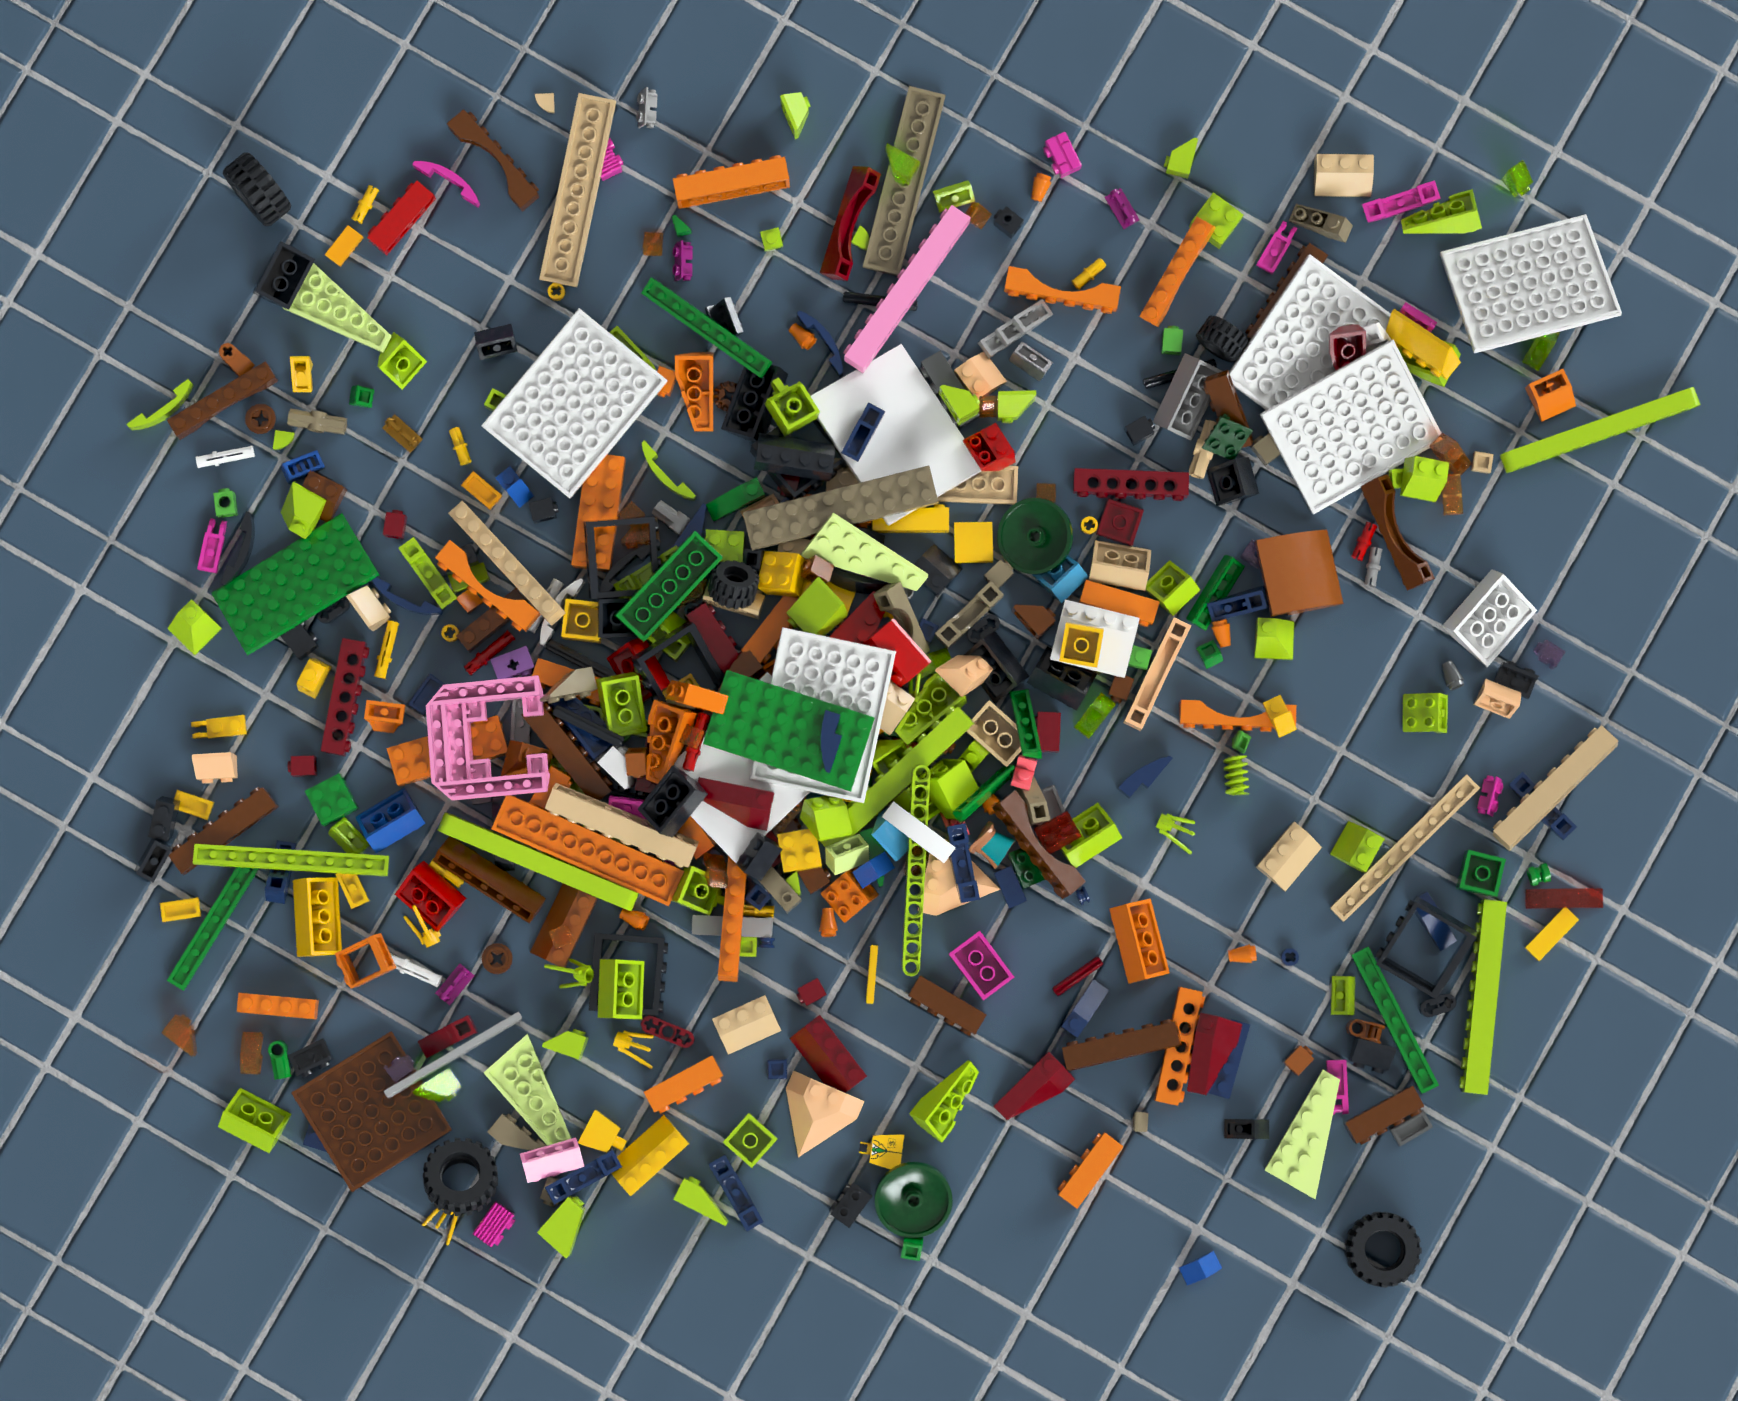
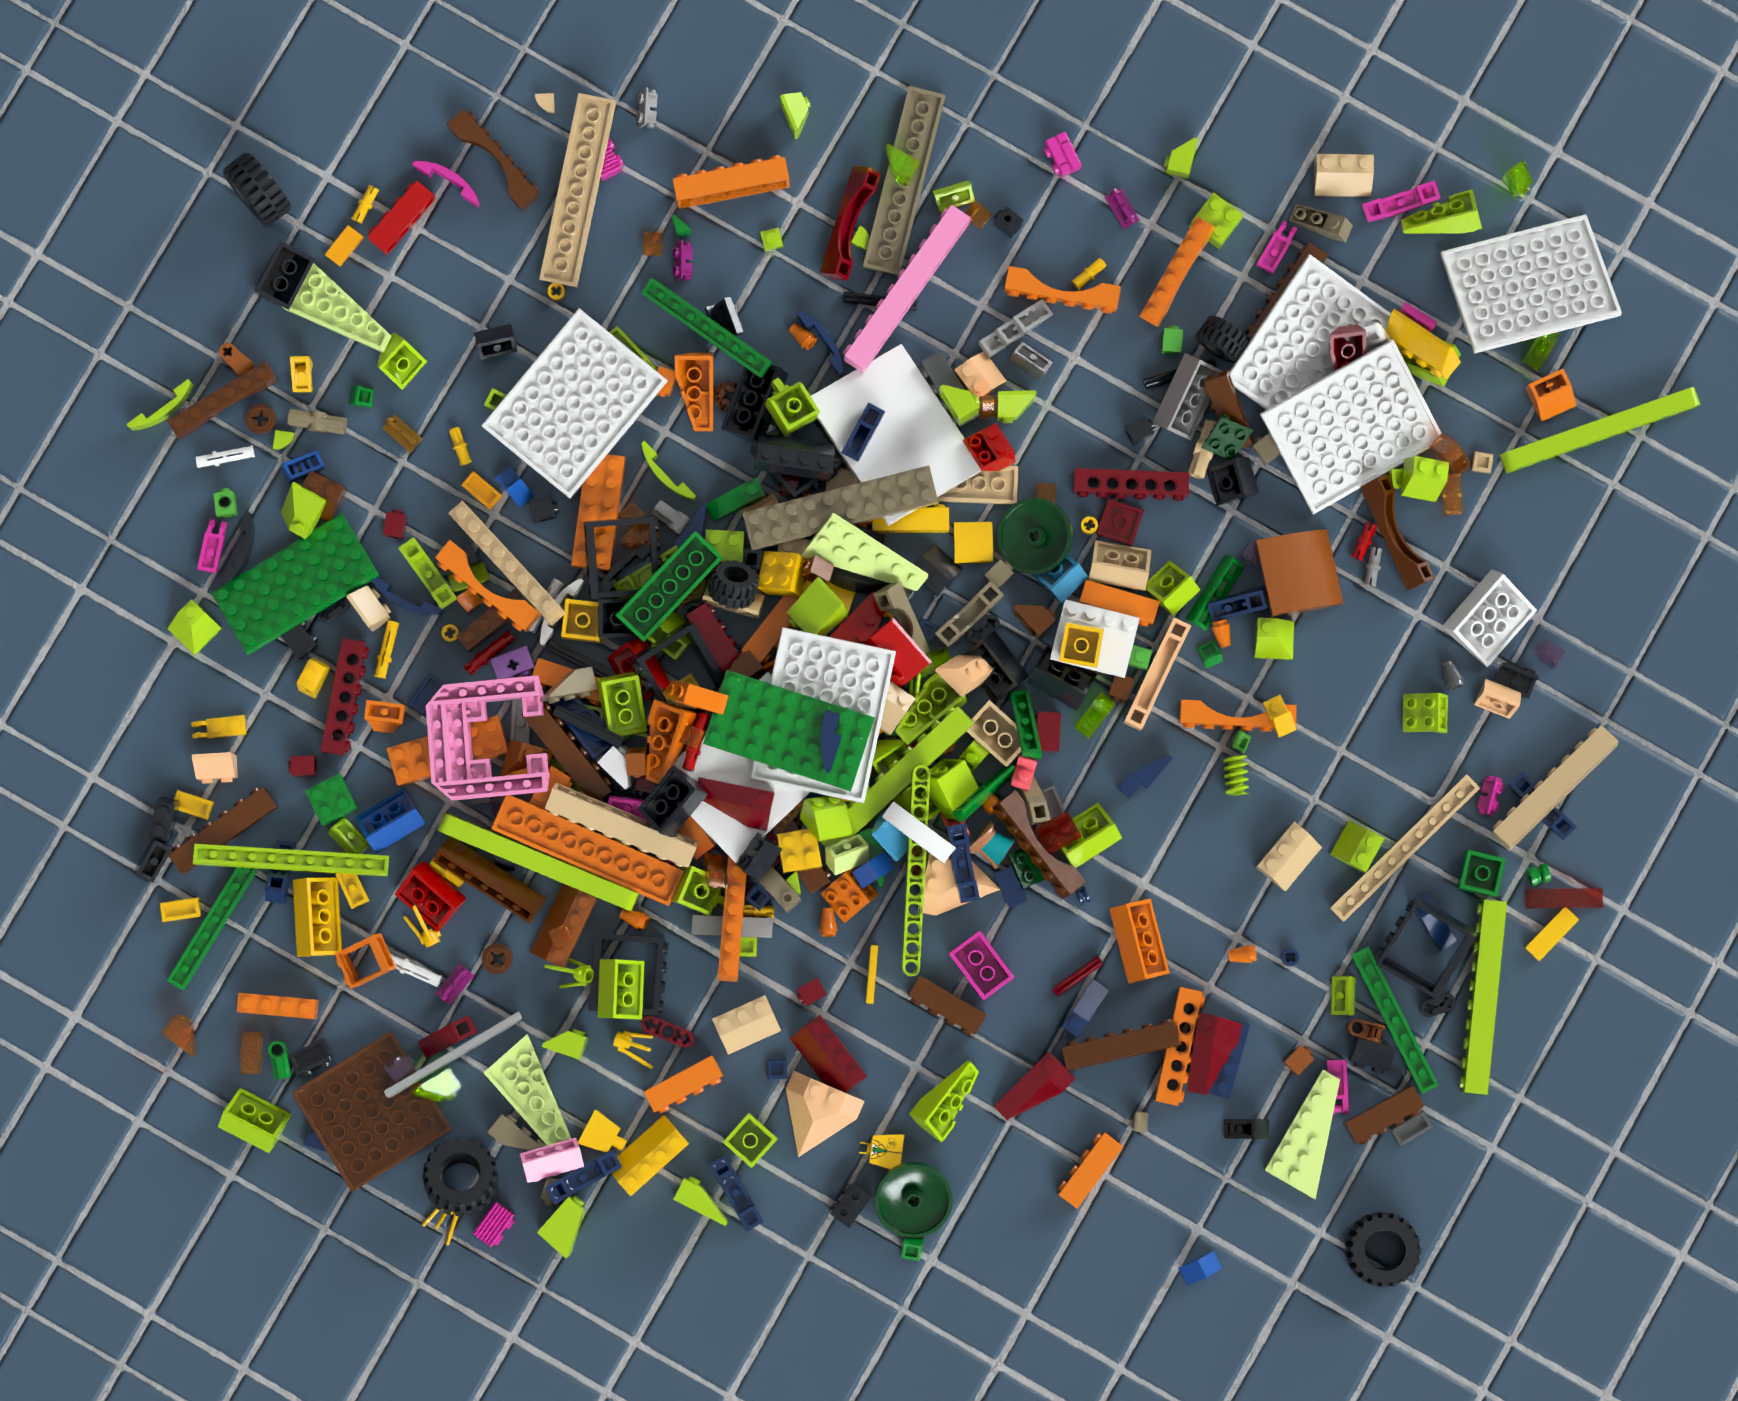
(766, 942): dark blue bush -> none
(1040, 186): orange cone -> none
(1166, 824): lime plant -> none

